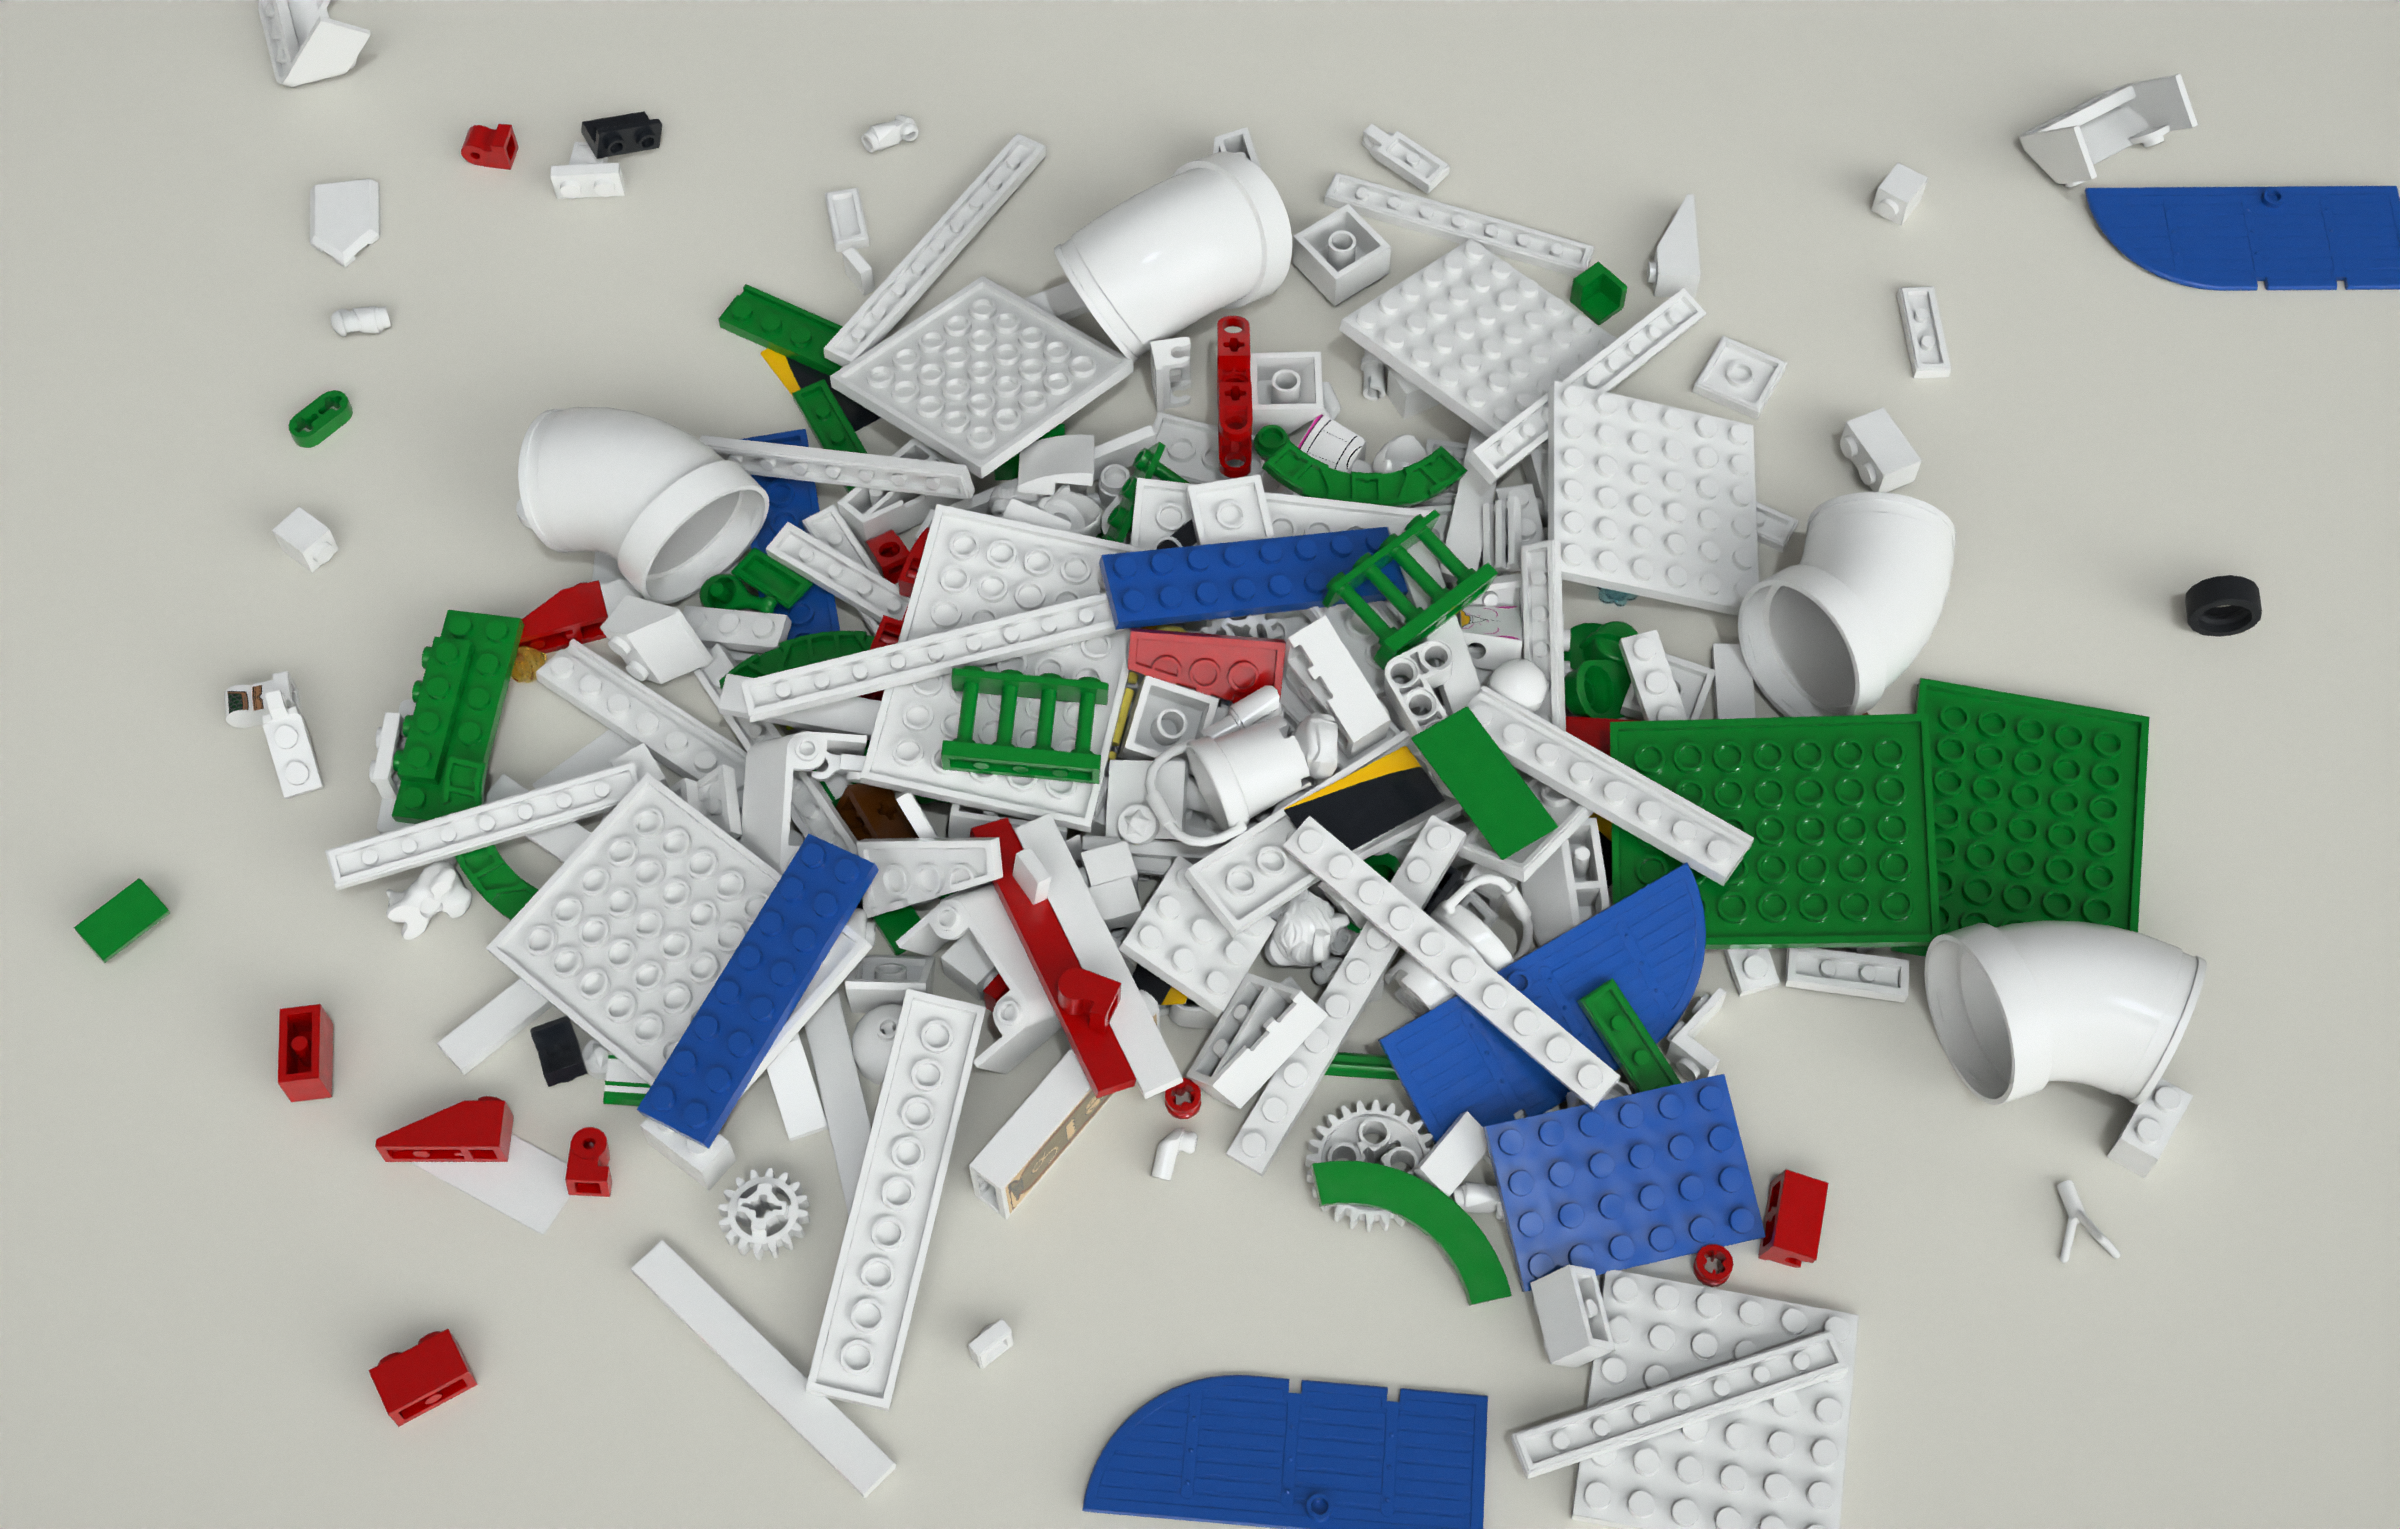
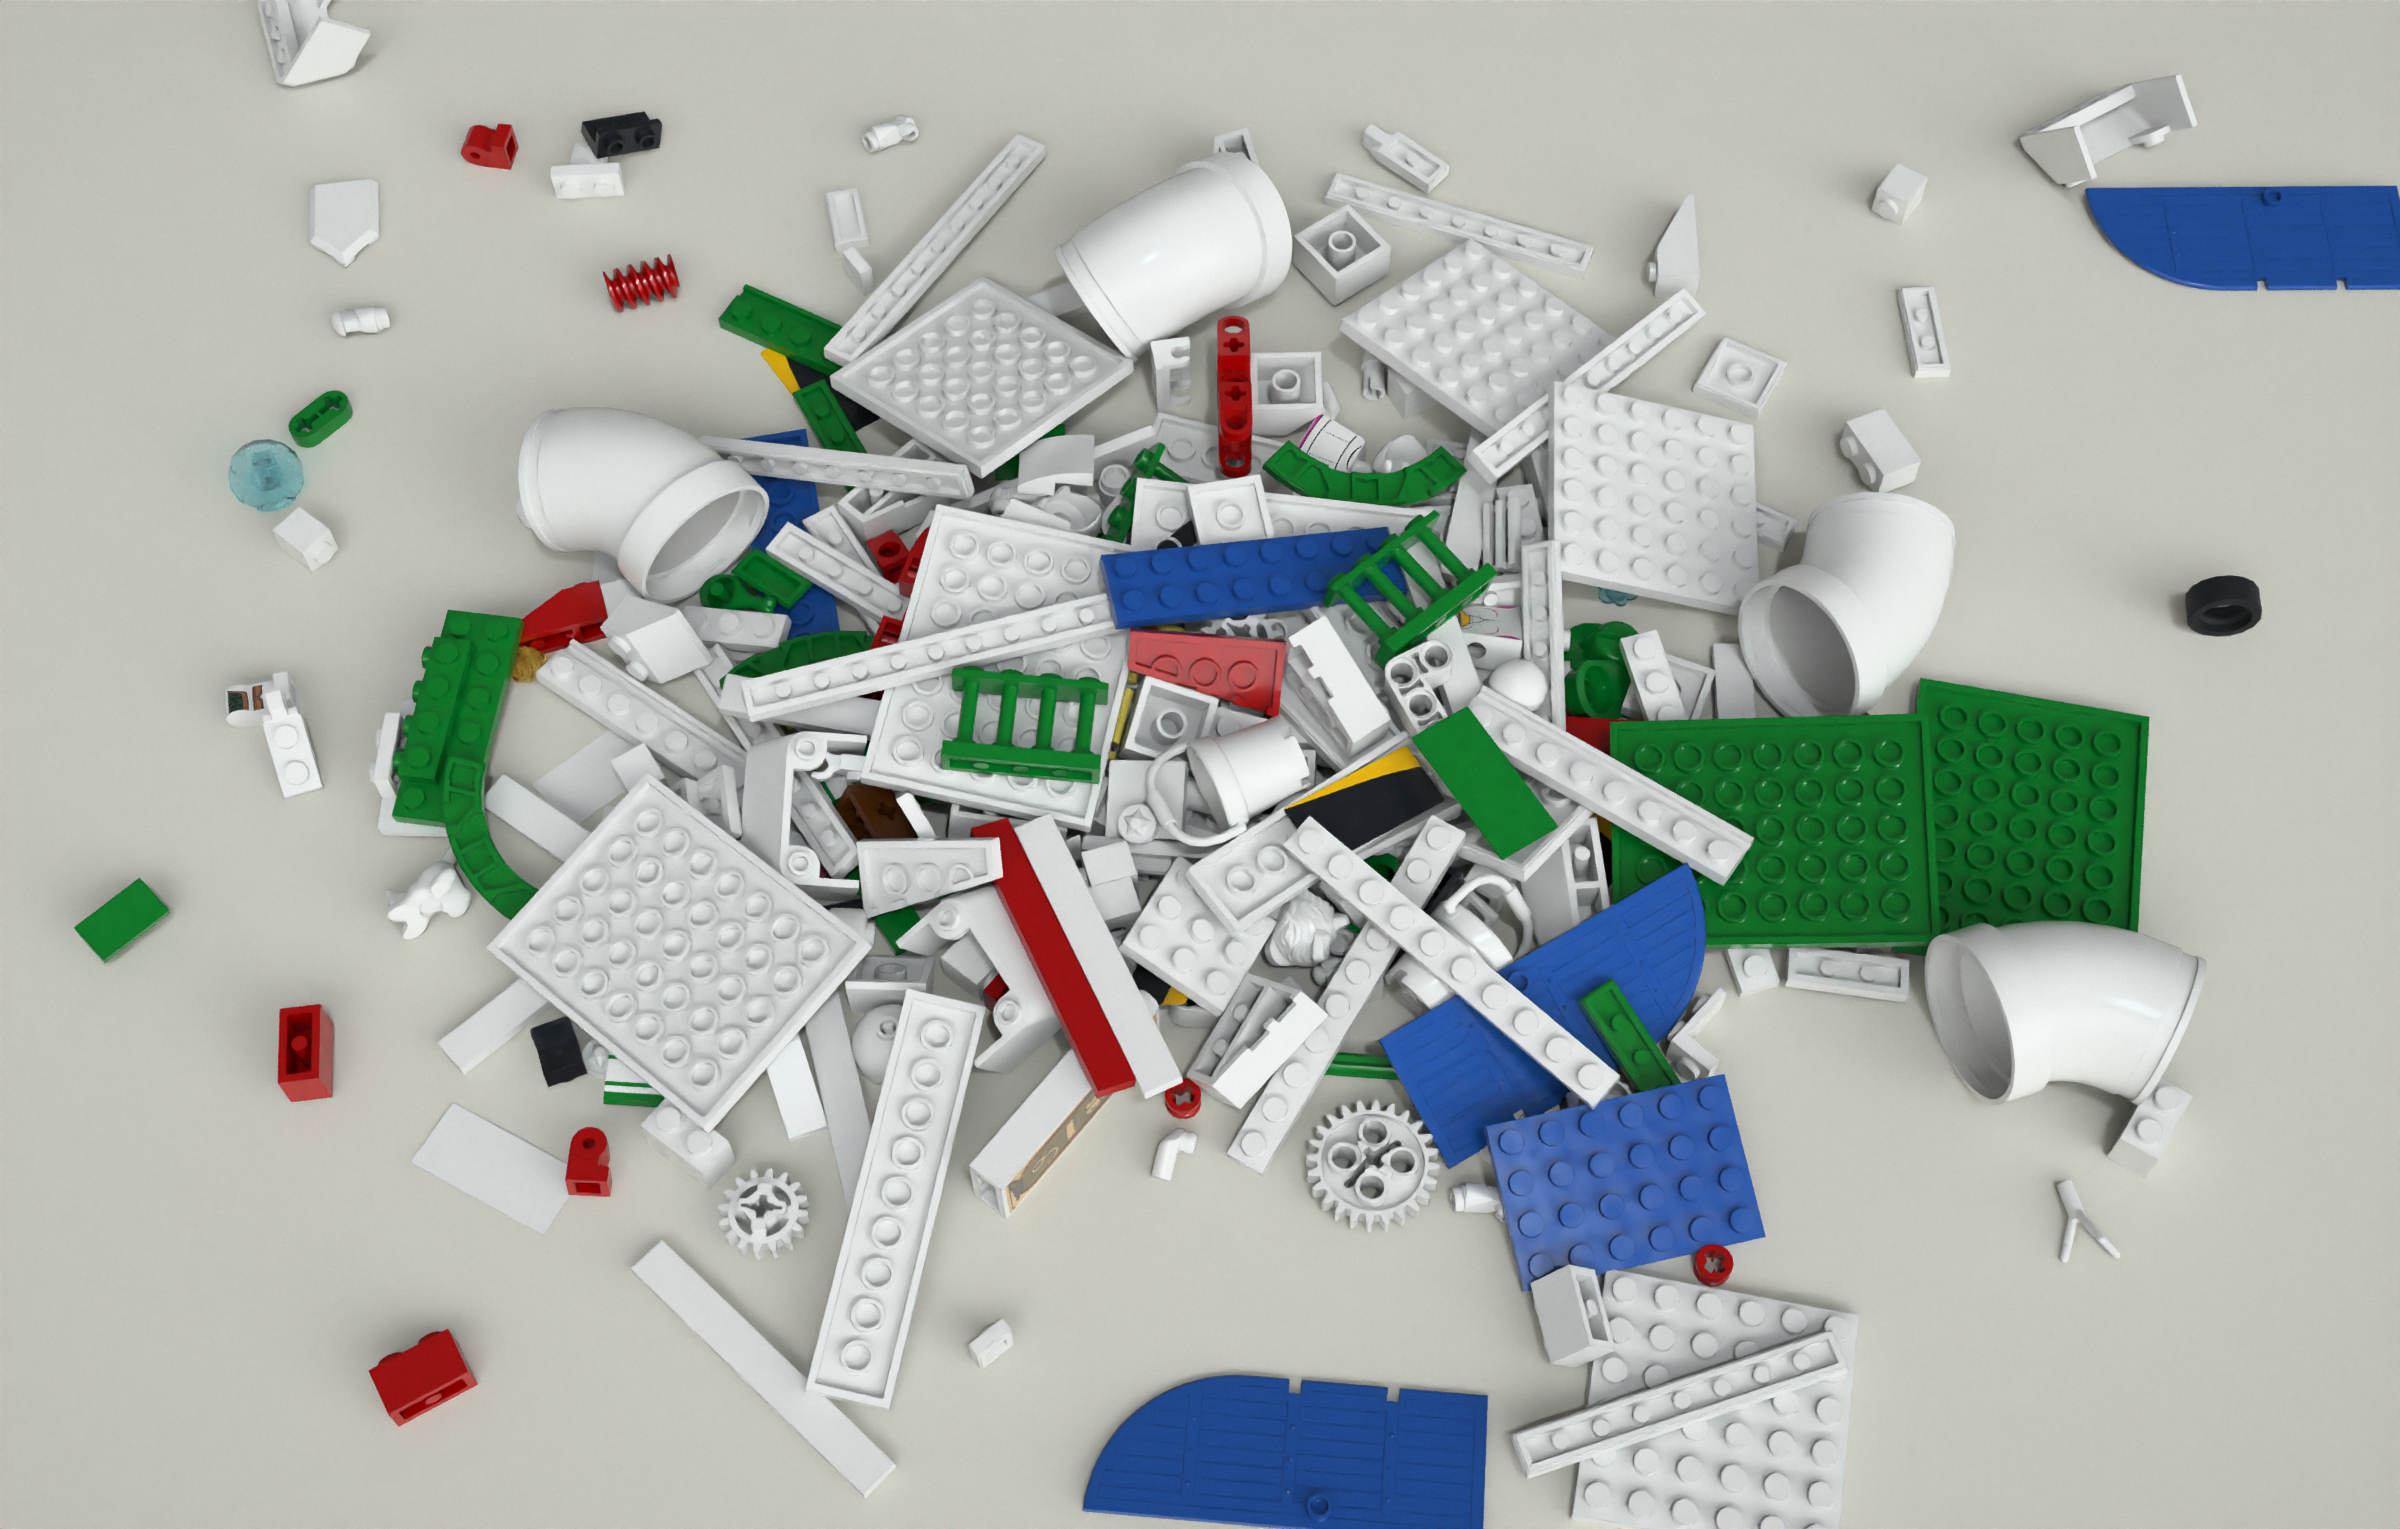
(266, 475): none -> clear light blue tile
(460, 1133): red slope -> none
(480, 826): white tile -> none
(642, 283): none -> red piece
(758, 990): blue plate -> none
(1031, 875): white tile -> none
(1089, 995): red leg -> none
(1247, 712): white arm -> none
(1269, 440): green plate -> none
(1318, 743): white hair -> none
(1426, 1210): green tile -> none
(1454, 1154): white tile -> none
(1598, 293): green panel -> none
(1793, 1219): red hinge -> none

